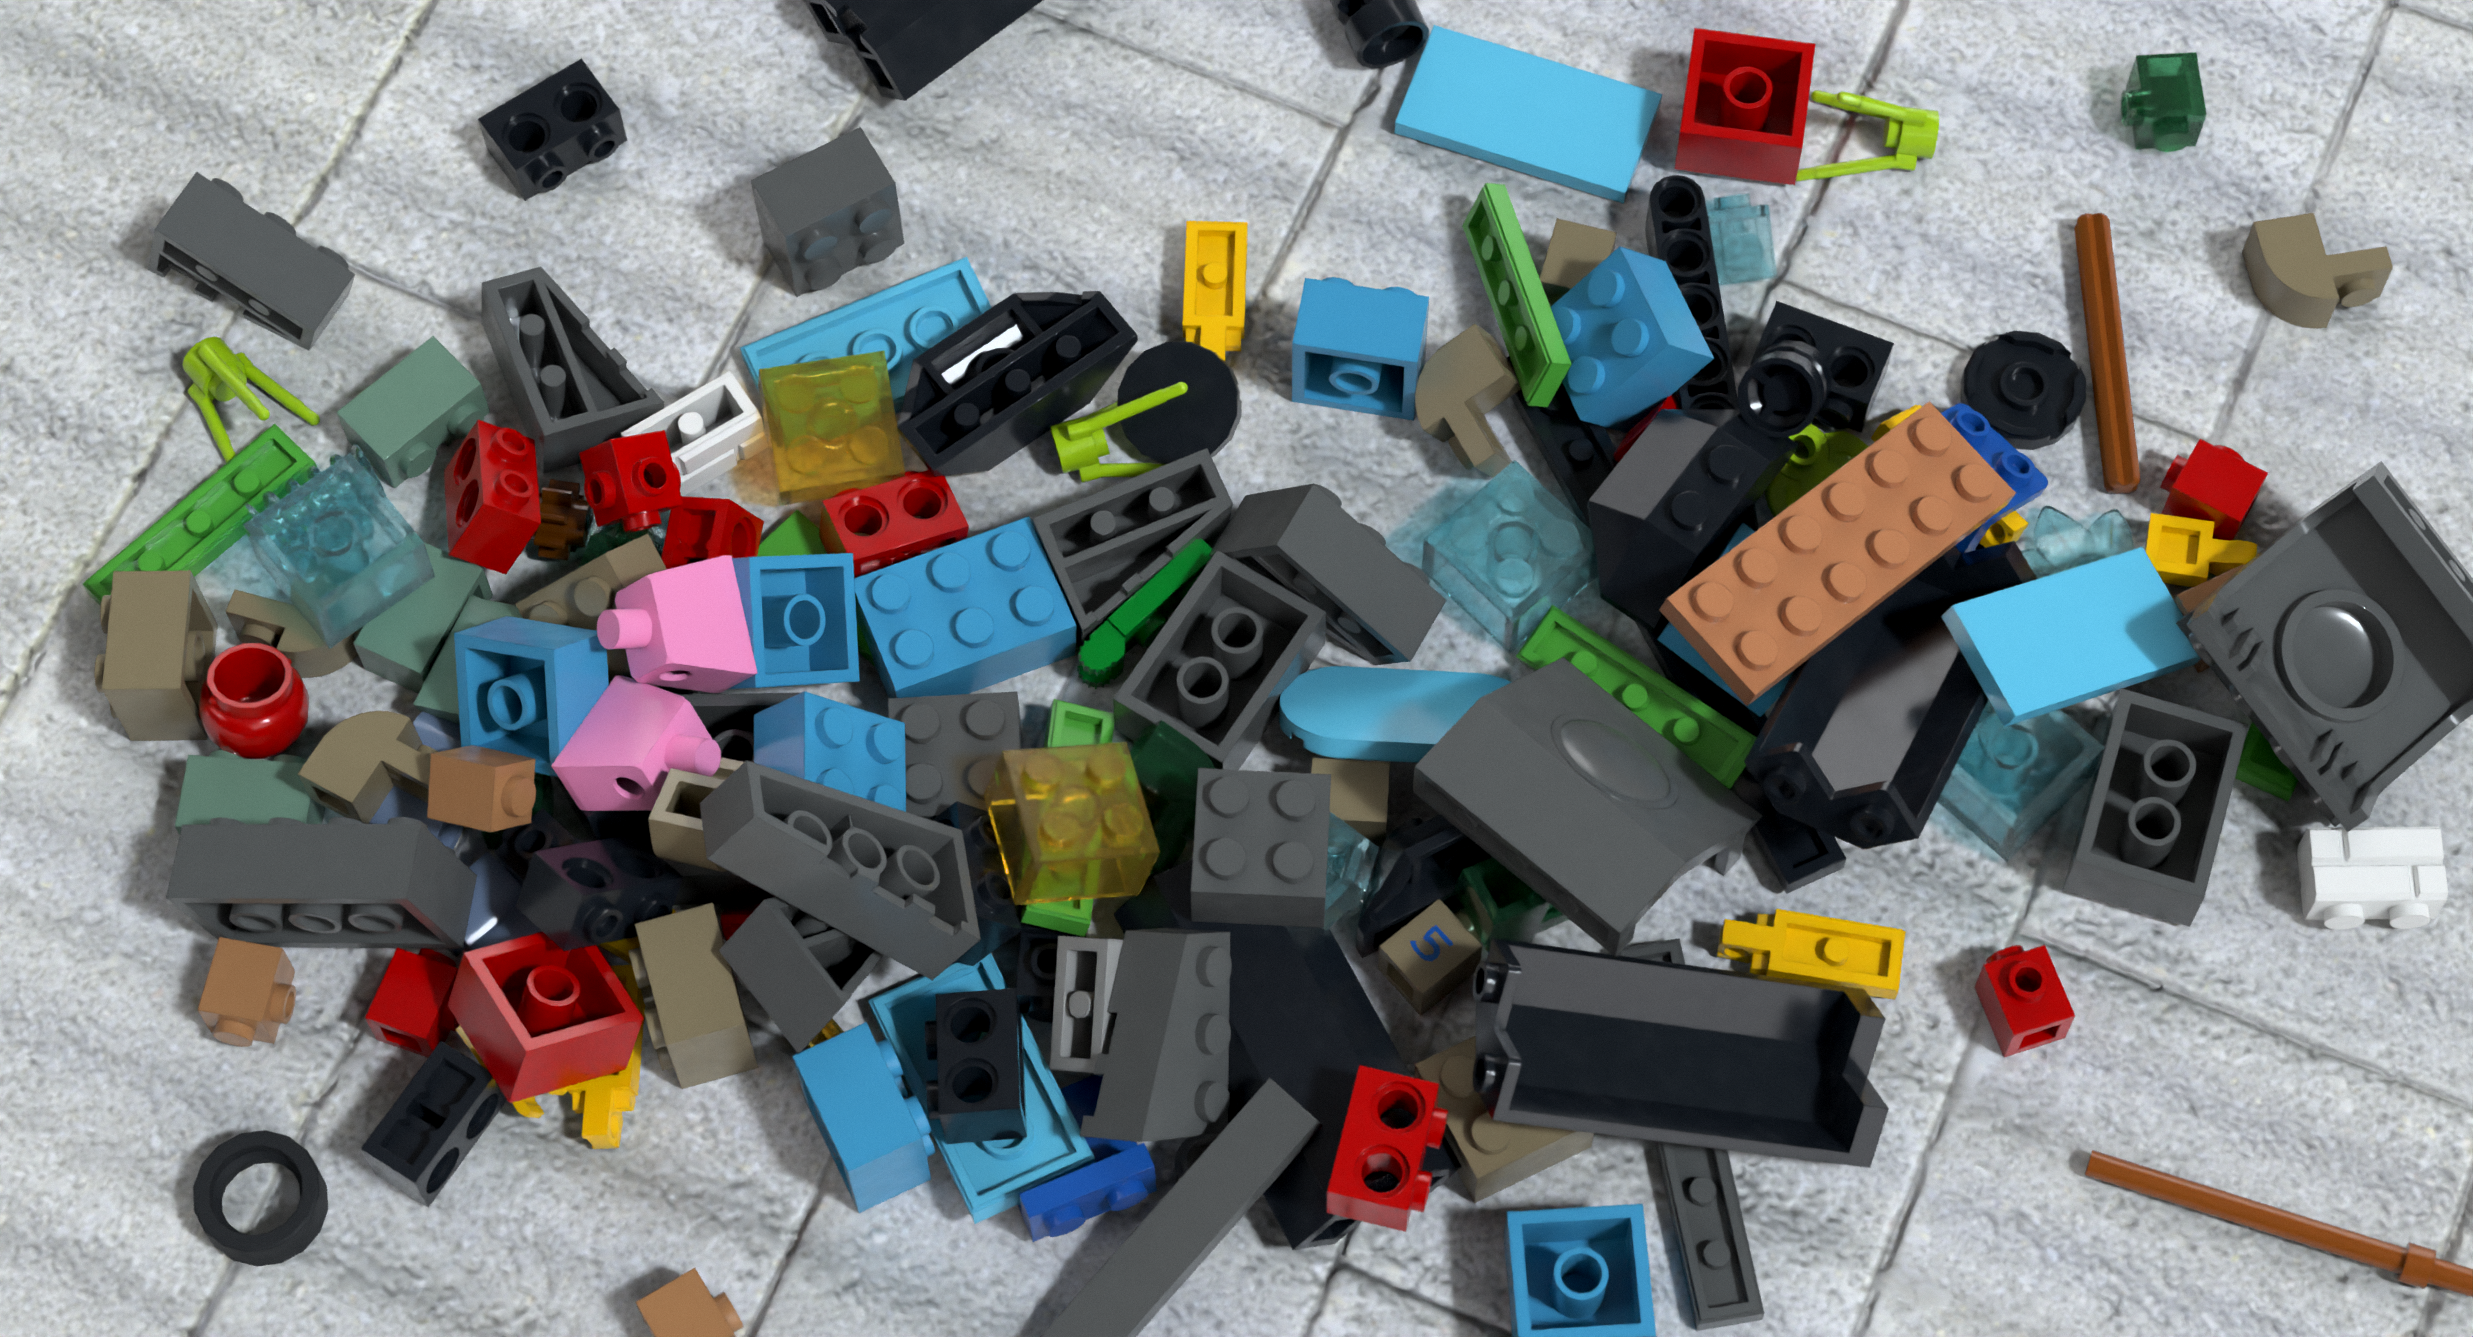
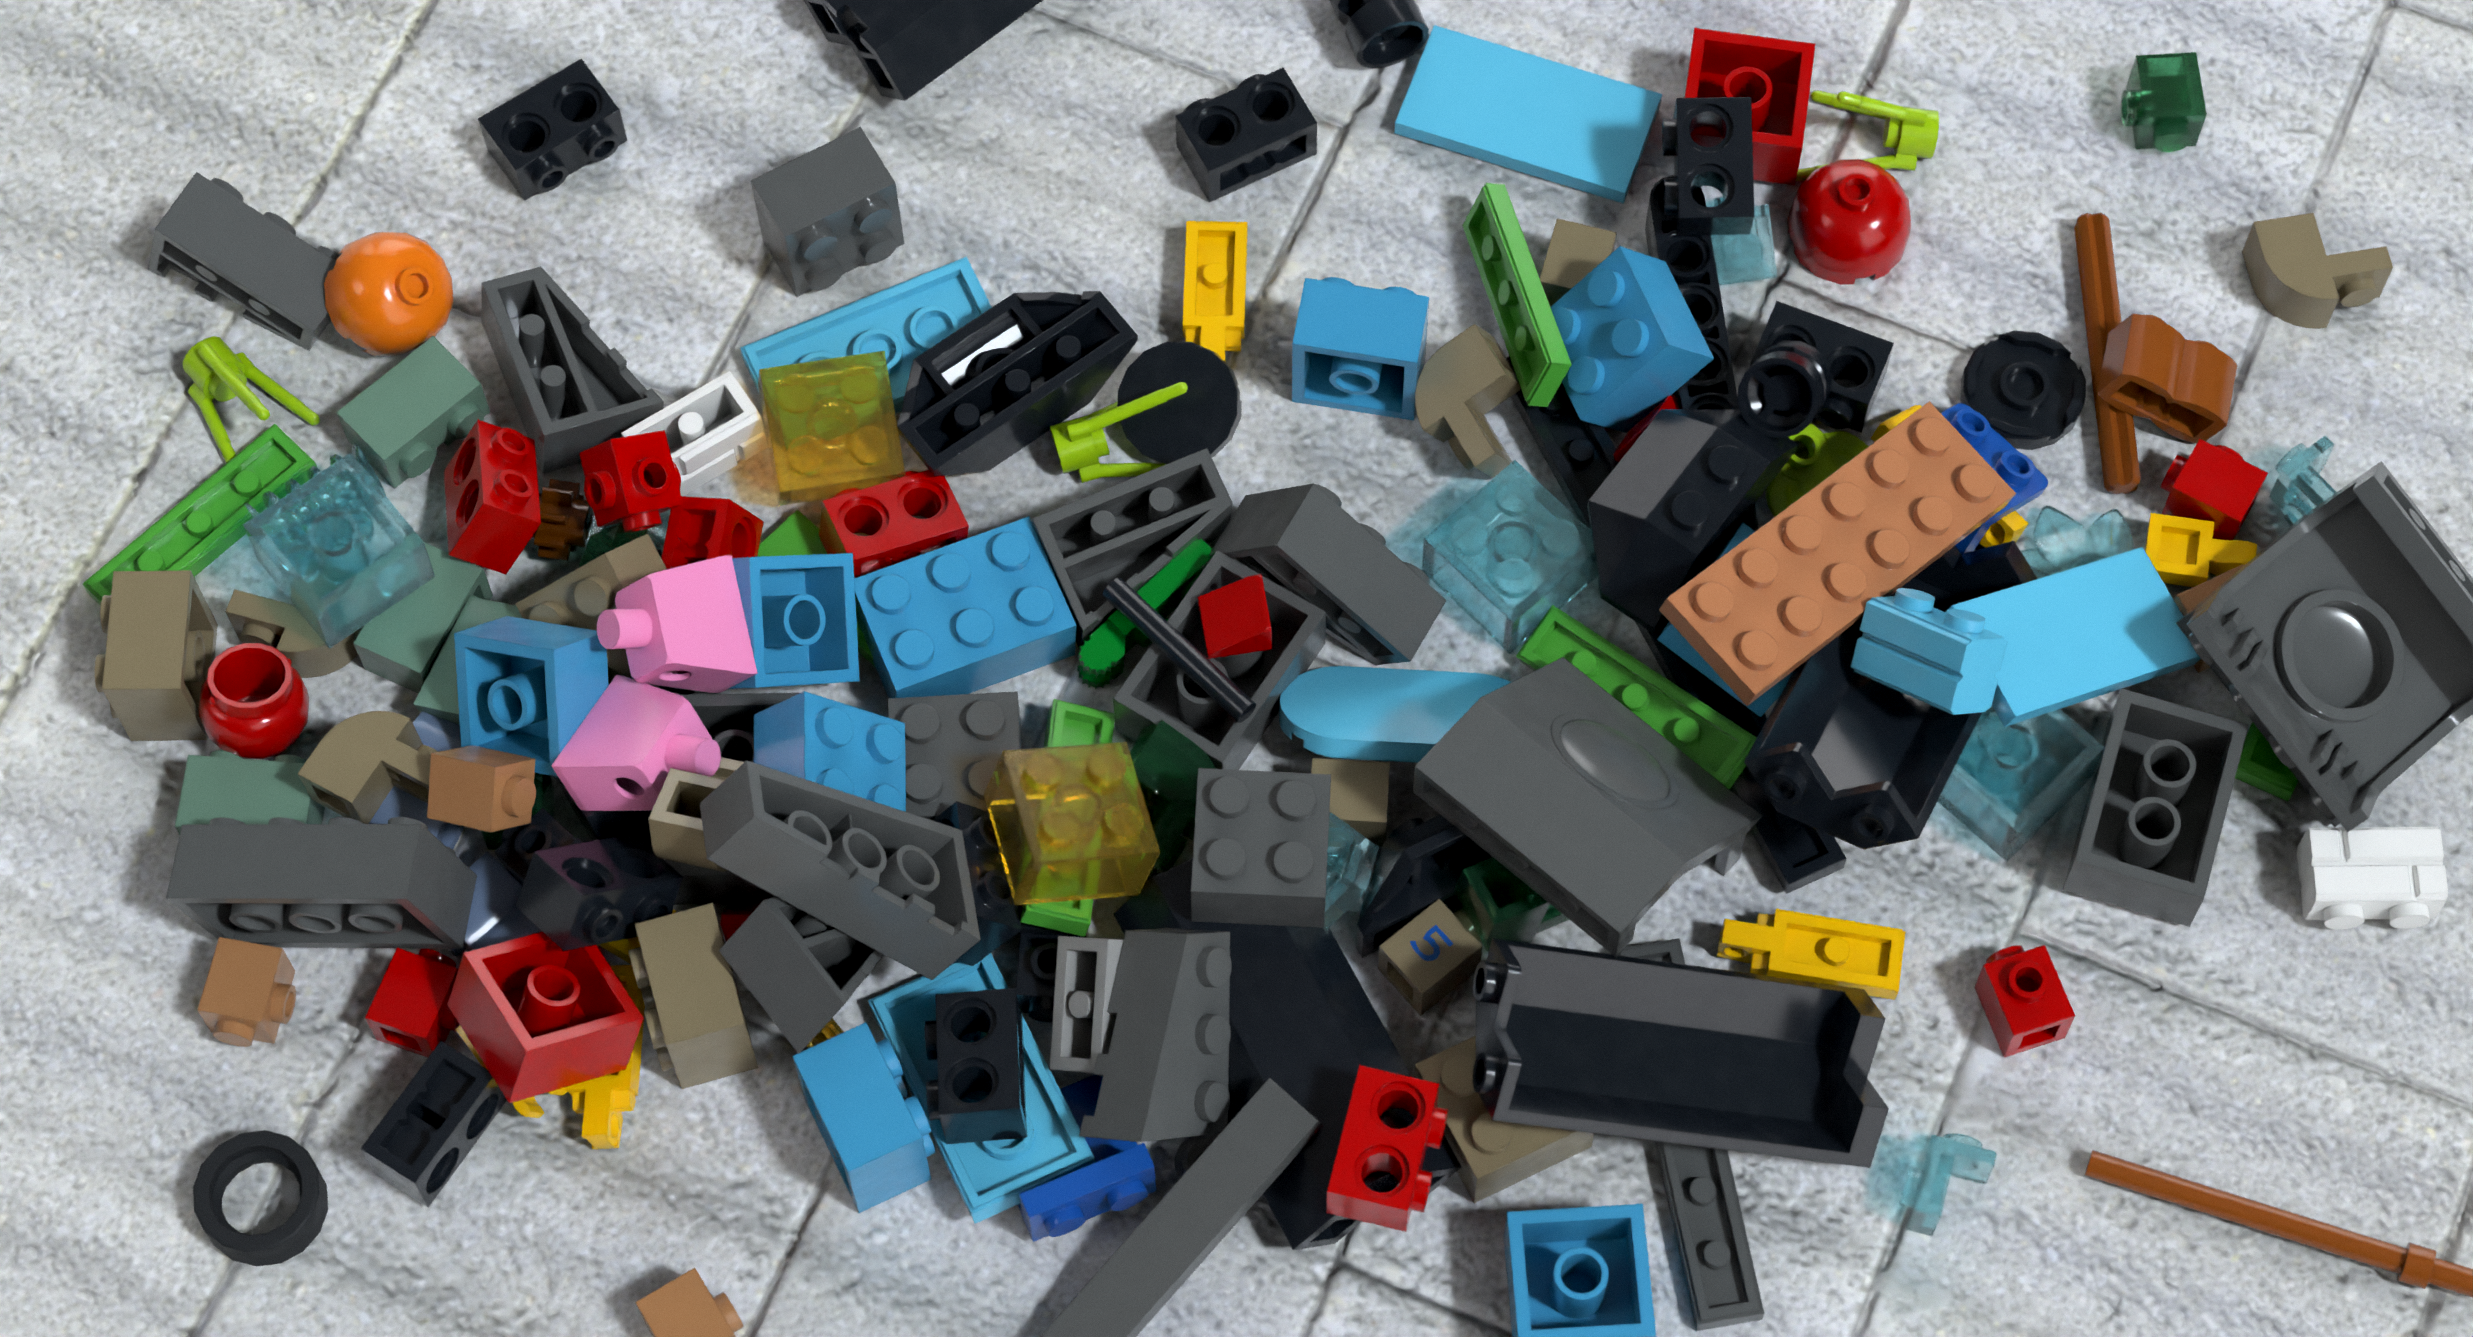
(389, 293): none -> orange cylinder
(1179, 649): none -> black bar
(1236, 618): none -> red slope
(1253, 145): none -> black brick
(1721, 166): none -> black brick
(1849, 221): none -> red cylinder
(1927, 1186): none -> clear light blue bracket
(1929, 652): none -> medium azure brick
(2167, 378): none -> dark orange brick
(2299, 484): none -> clear light blue bracket

